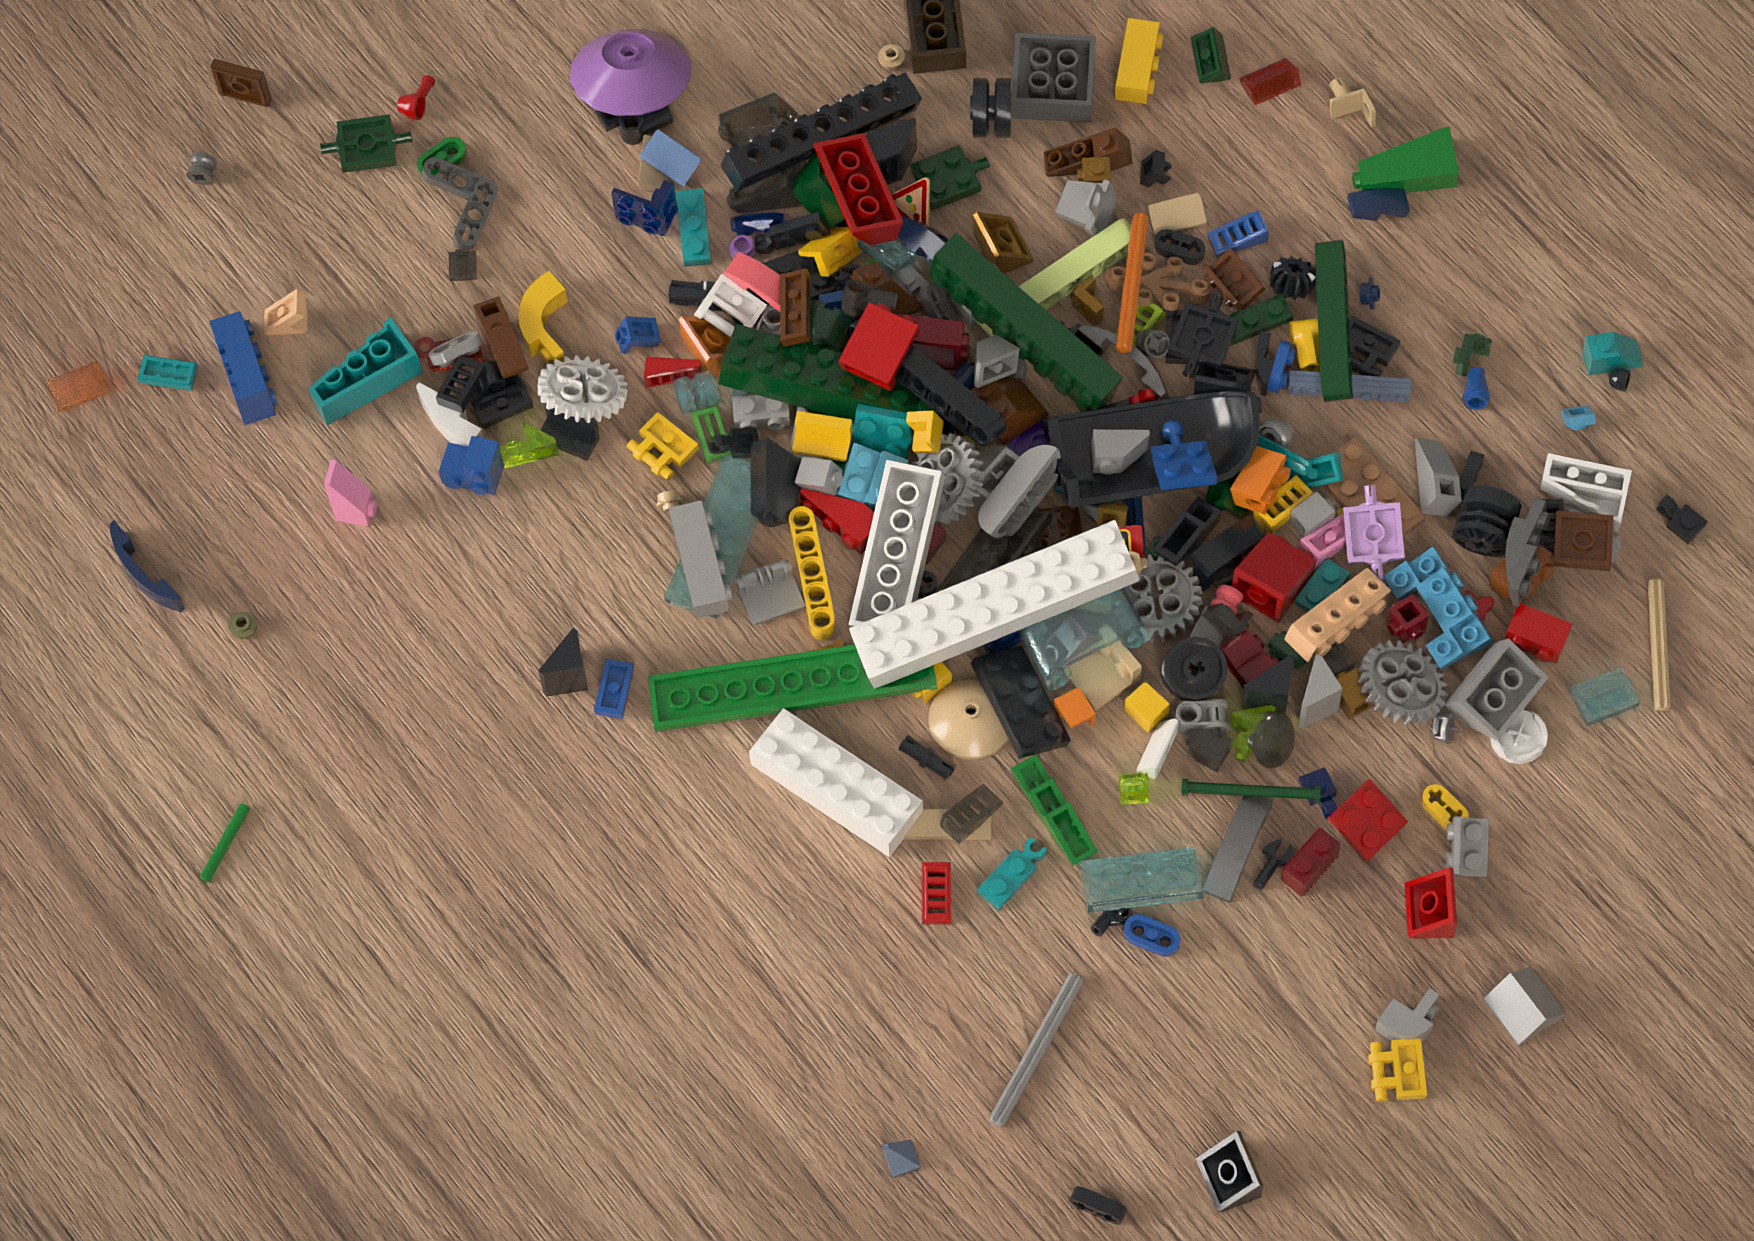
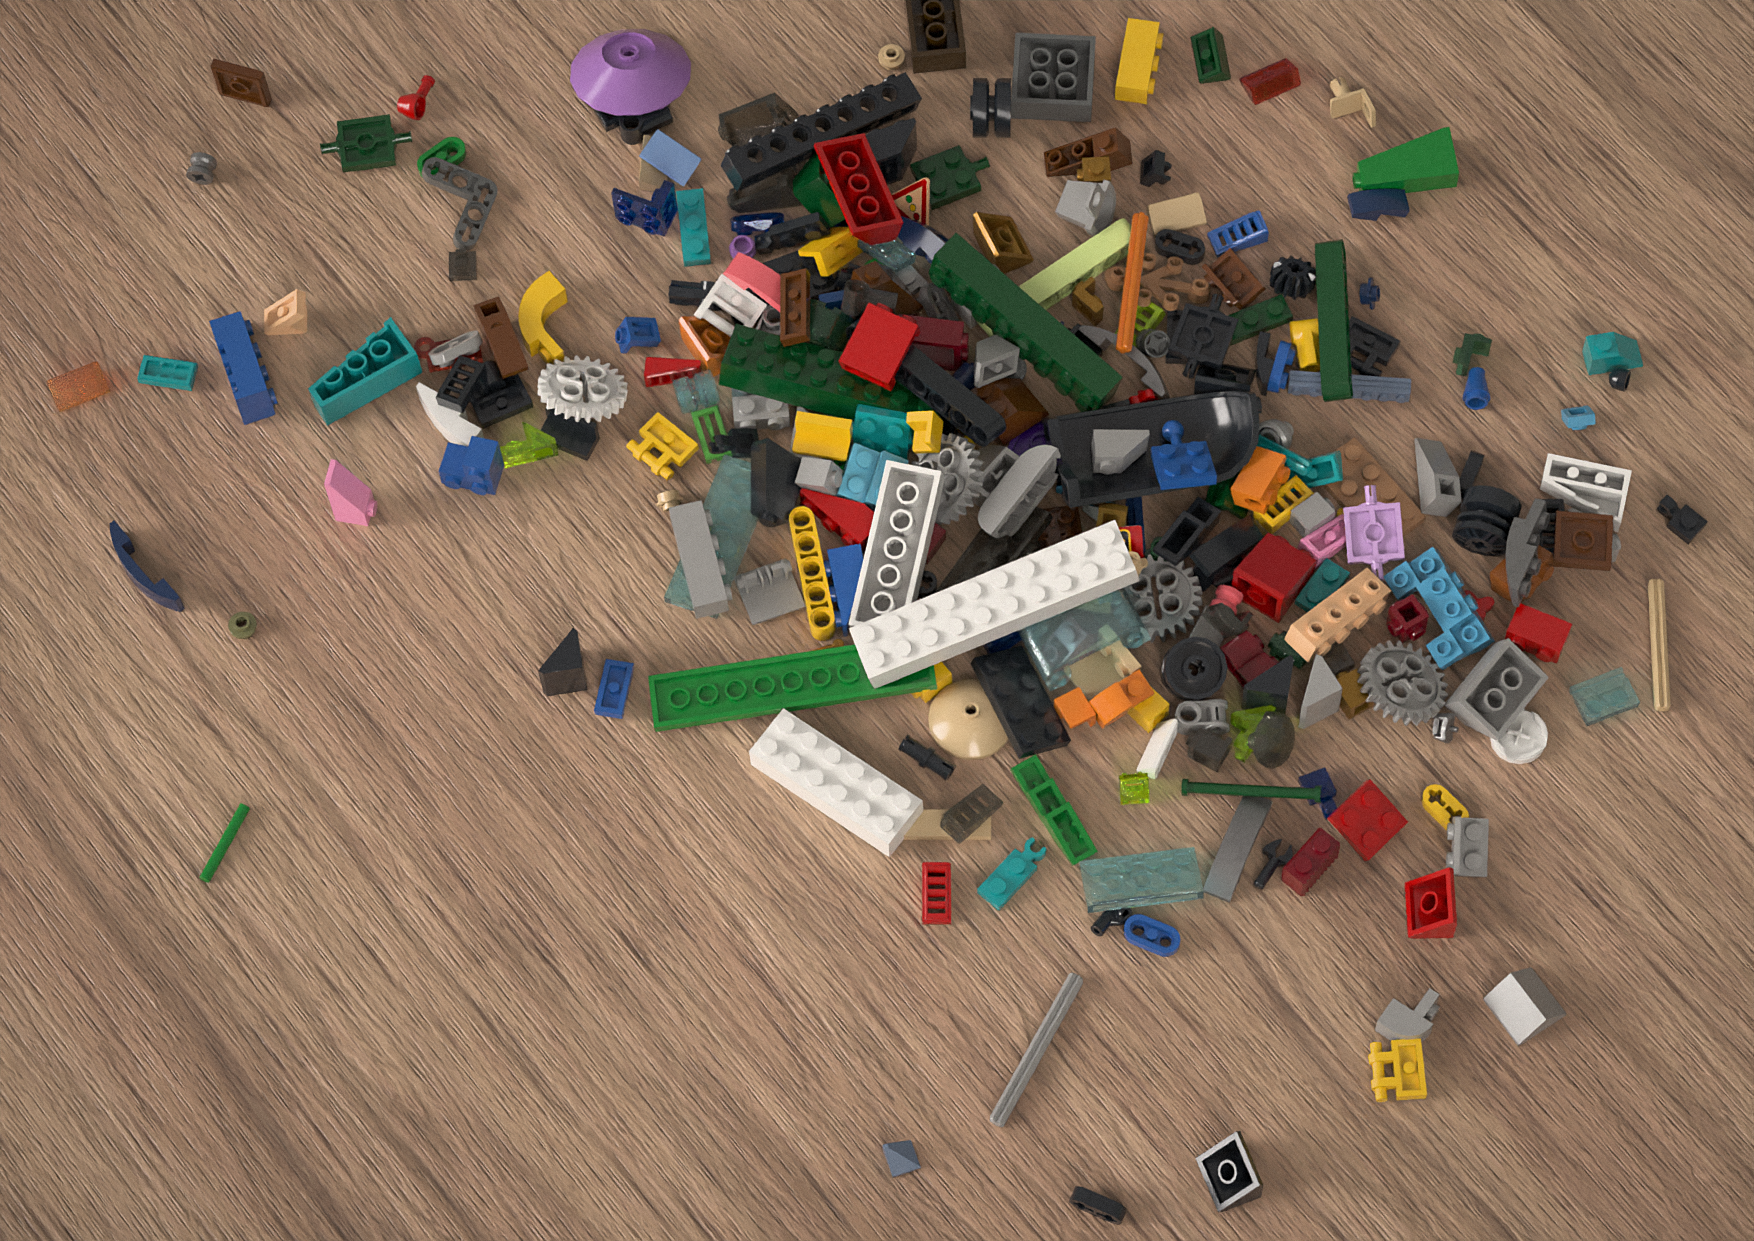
(844, 569): none -> blue slope
(1120, 698): none -> orange brick

